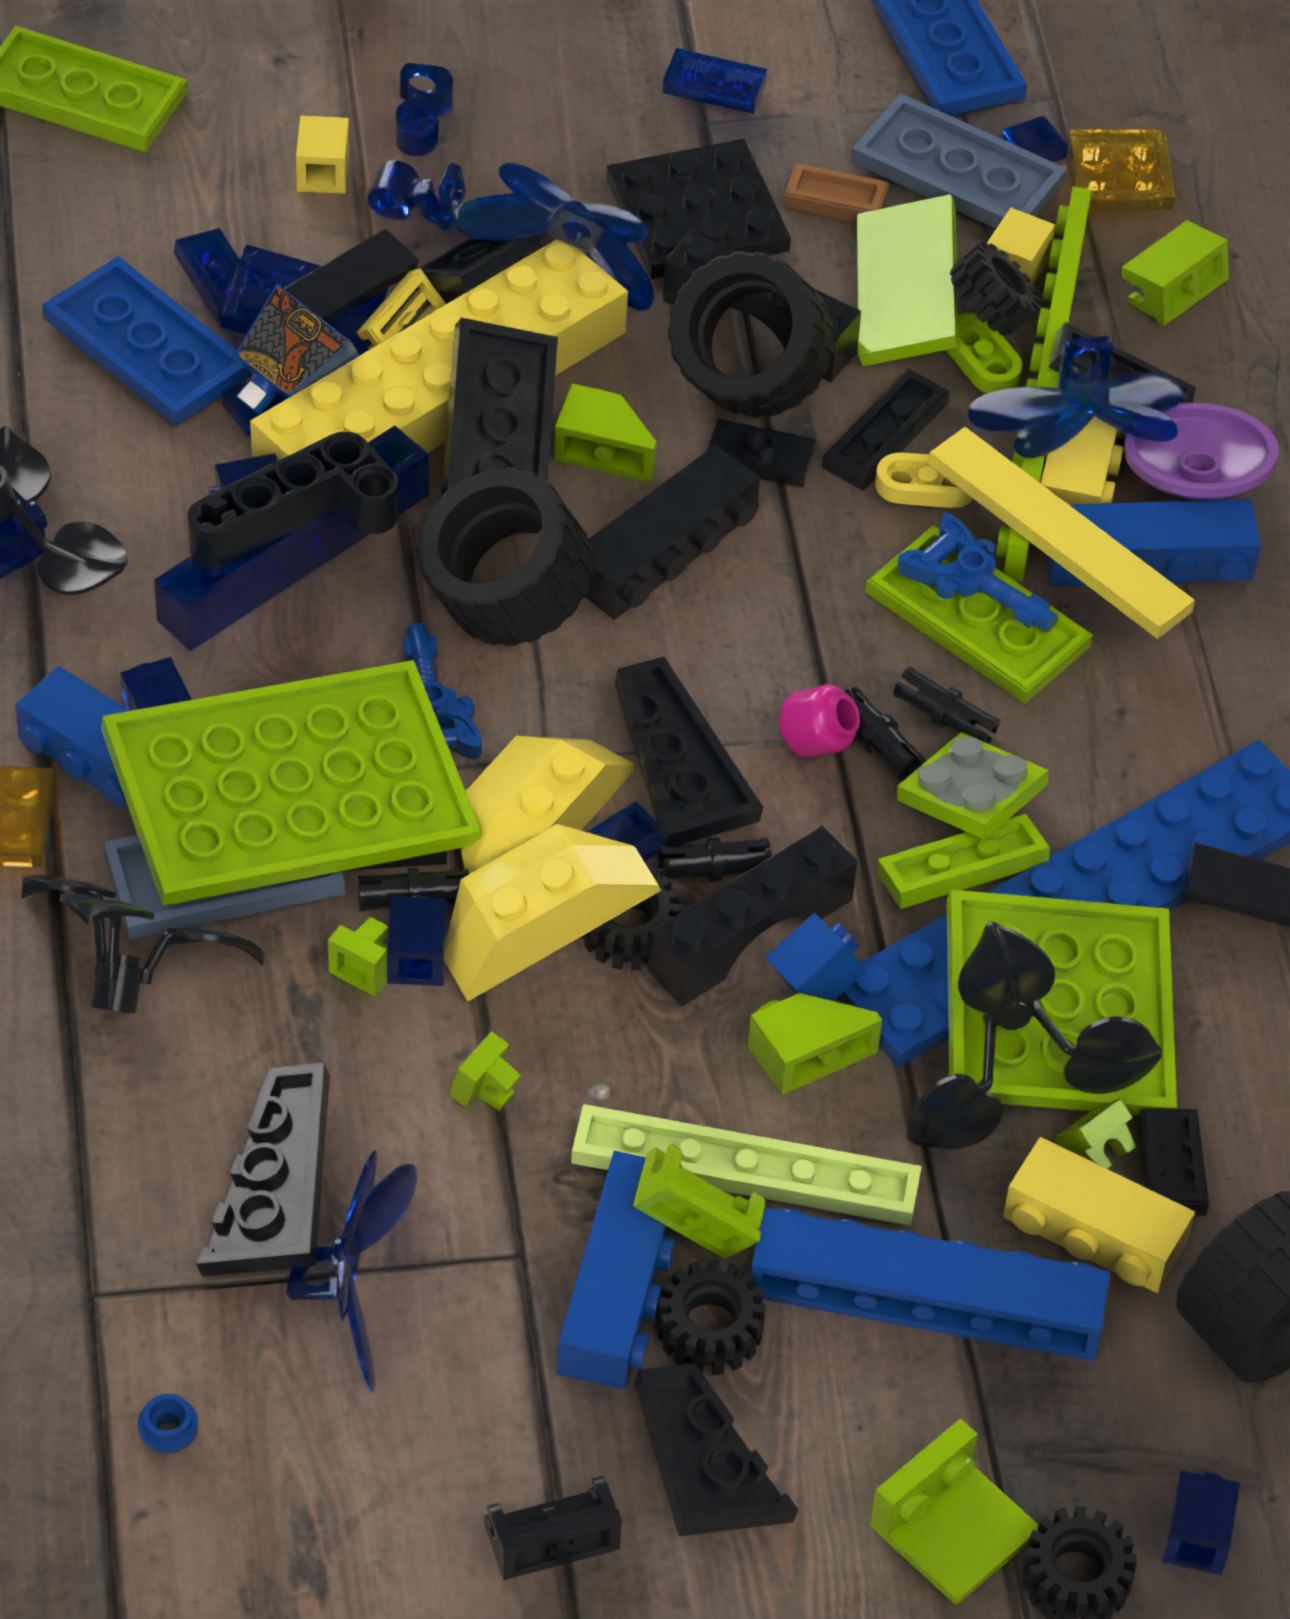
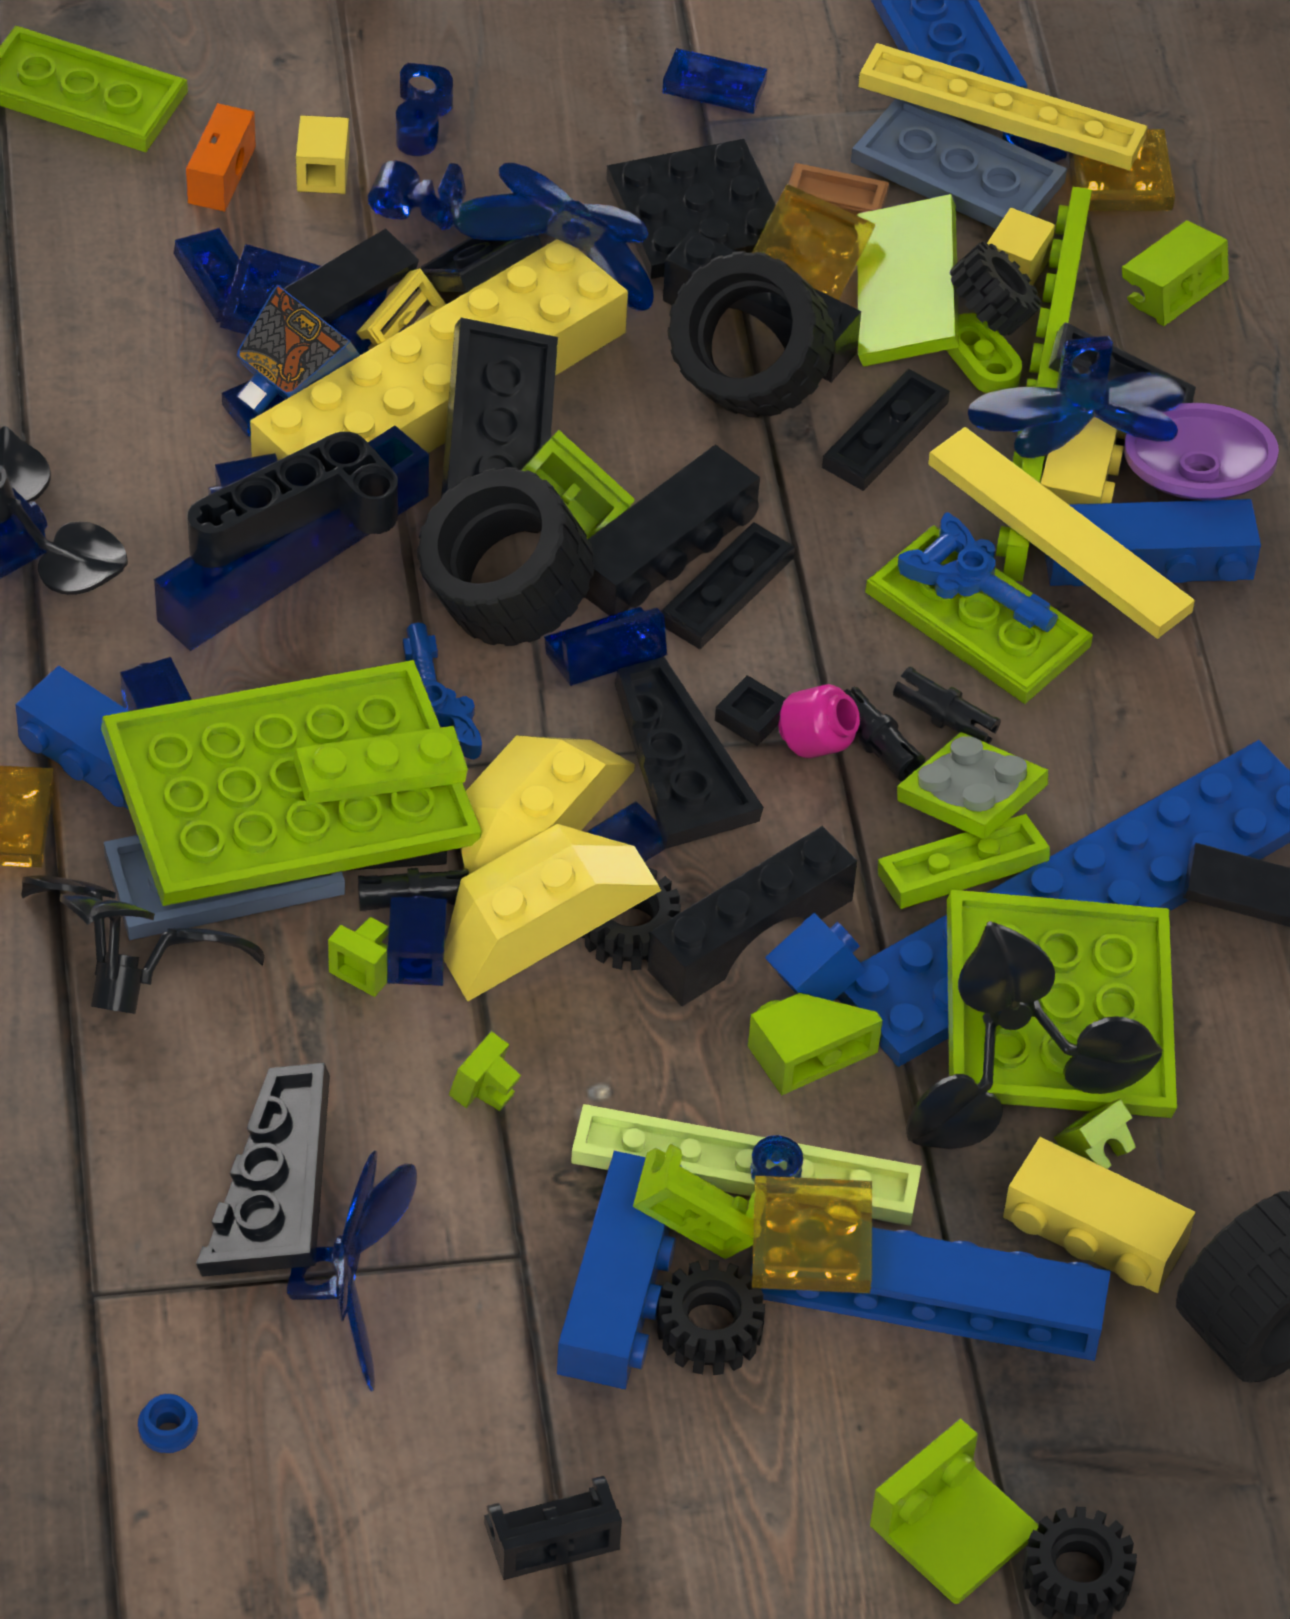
(146, 340): blue plate -> none
(219, 166): none -> orange piece
(380, 765): none -> lime plate
(580, 482): none -> lime hinge
(604, 435): lime slope -> none
(607, 644): none -> clear blue bracket
(702, 1459): black wing -> none
(711, 859): black pin -> none
(727, 585): none -> black tile
(750, 710): none -> black plate
(765, 451): black plate -> none
(776, 1149): none -> clear blue bush
(812, 1234): none -> clear yellow plate
(815, 240): none -> clear yellow plate
(912, 481): light yellow plate -> none
(1003, 106): none -> light yellow plate
(1174, 1156): black plate -> none
(1201, 1521): clear blue brick -> none

